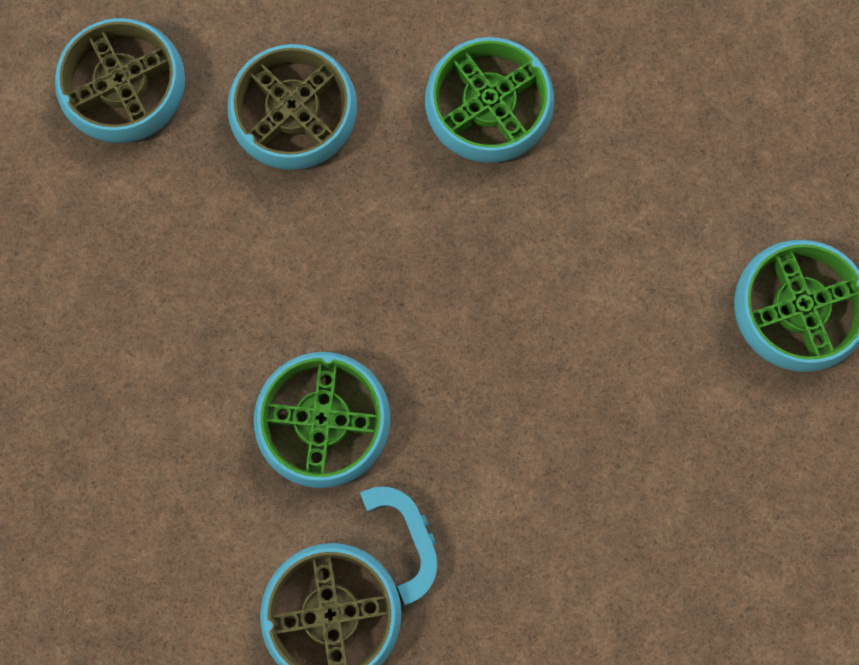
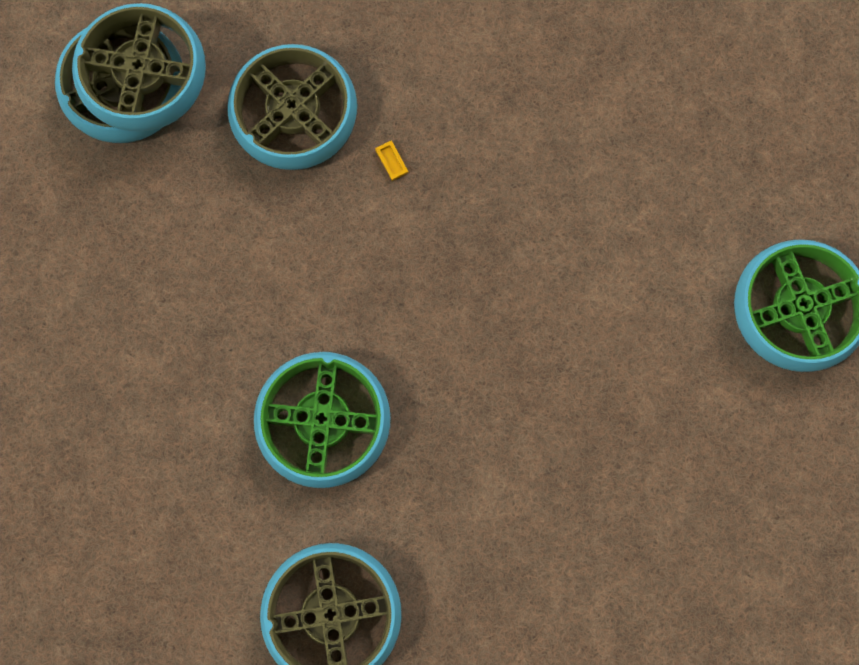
(148, 18): none -> olive wheel
(386, 496): medium azure arch -> none
(391, 160): none -> yellow tile
(460, 59): bright green wheel -> none

